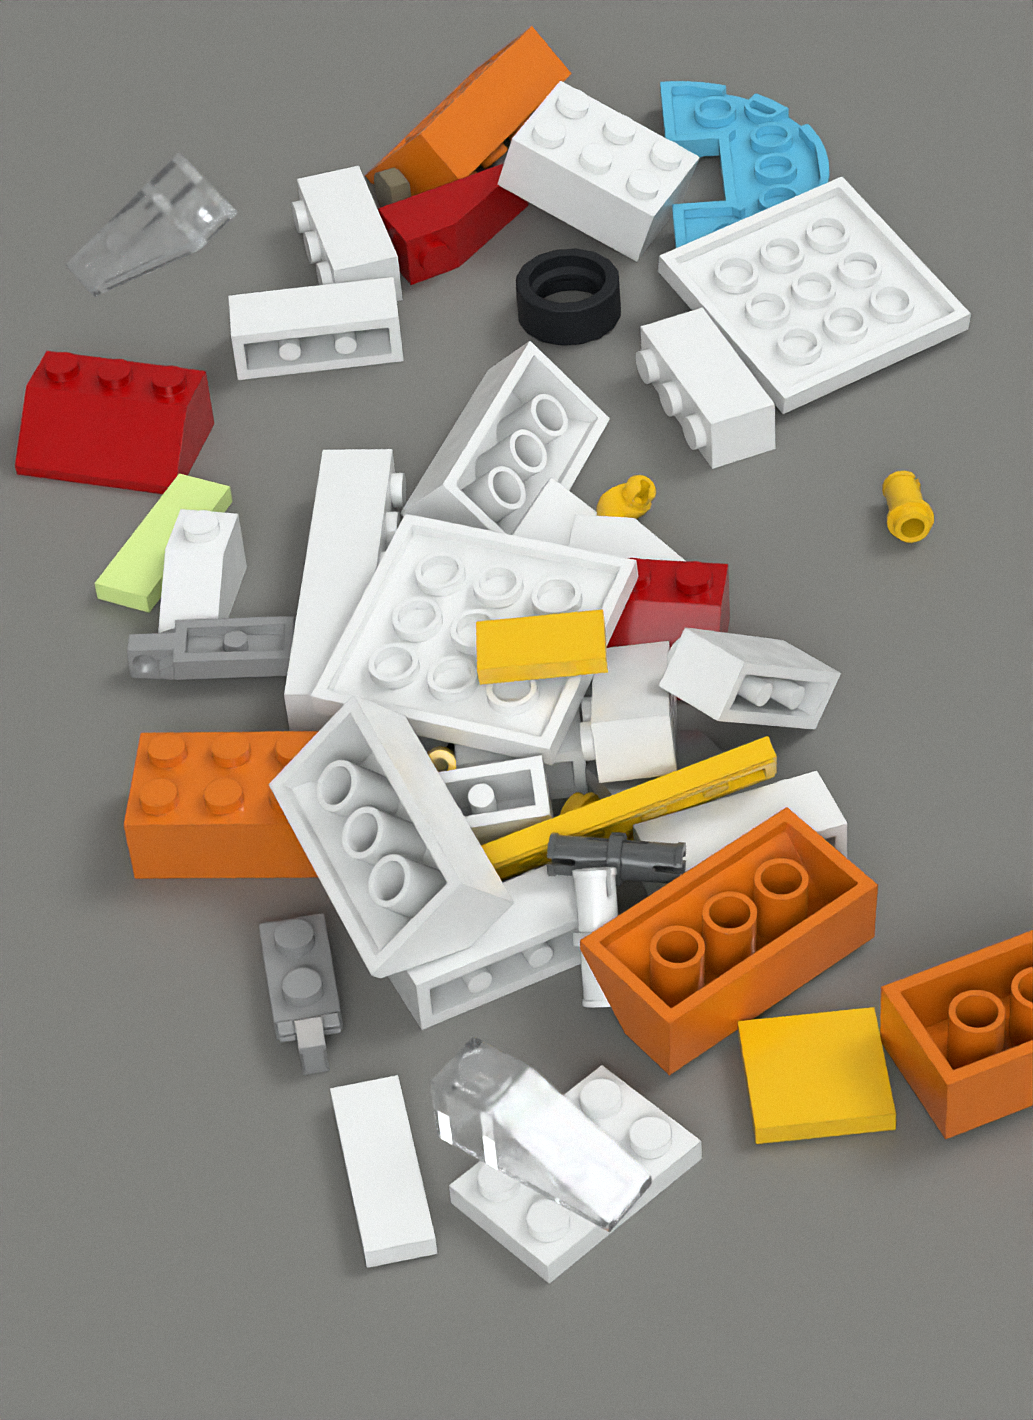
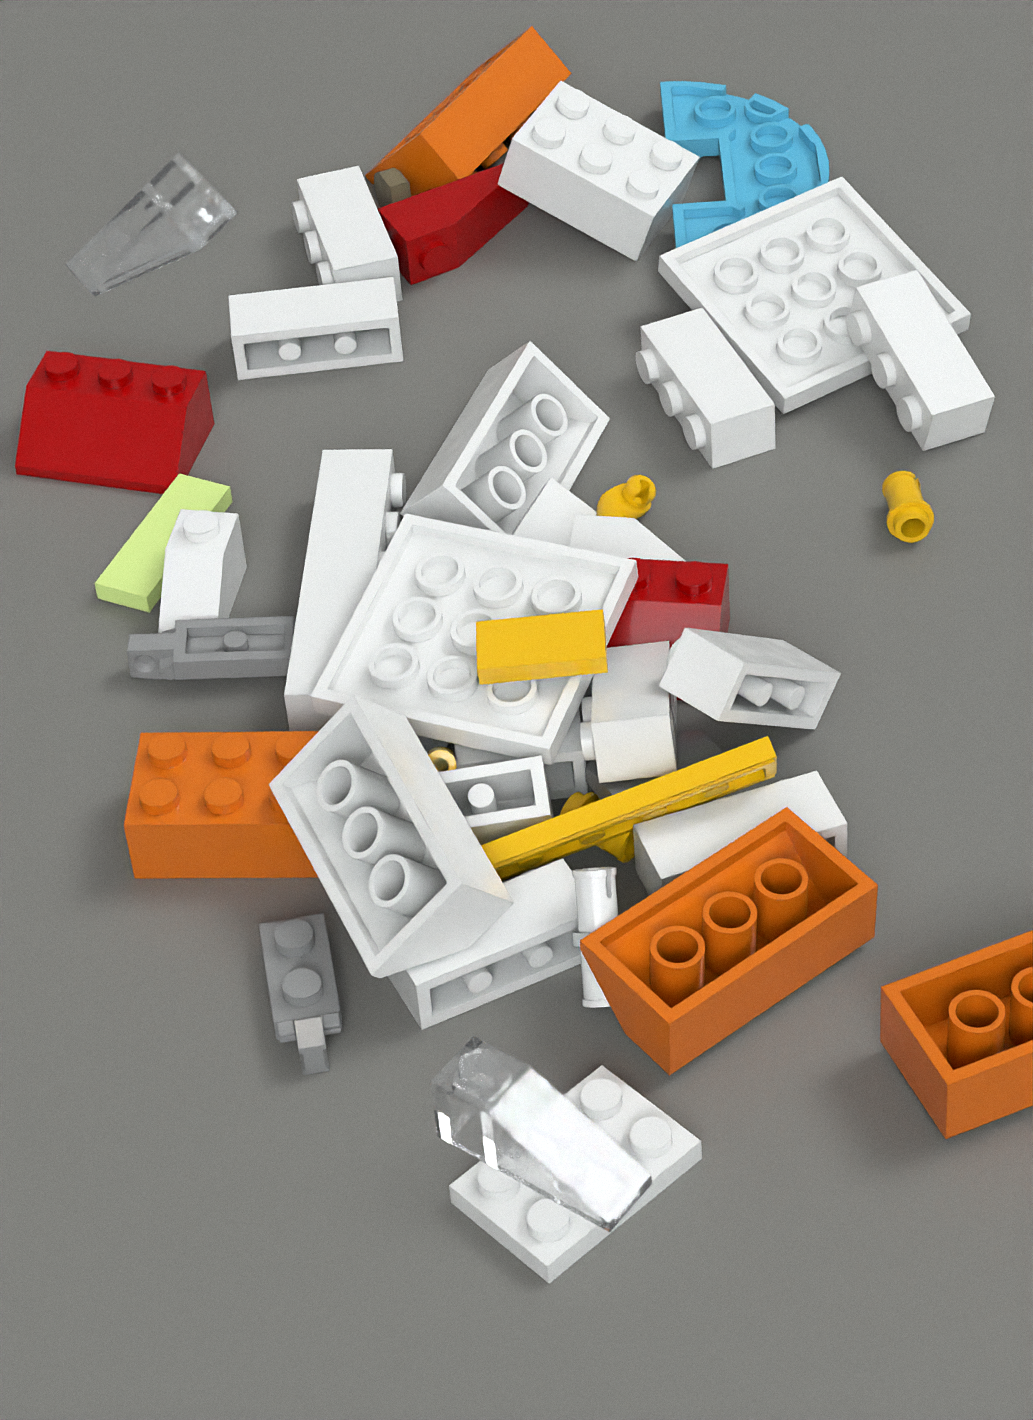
(383, 1171): white tile -> none
(569, 321): black tyre -> none
(632, 858): dark grey pin -> none
(816, 1075): yellow tile -> none
(919, 360): none -> white brick

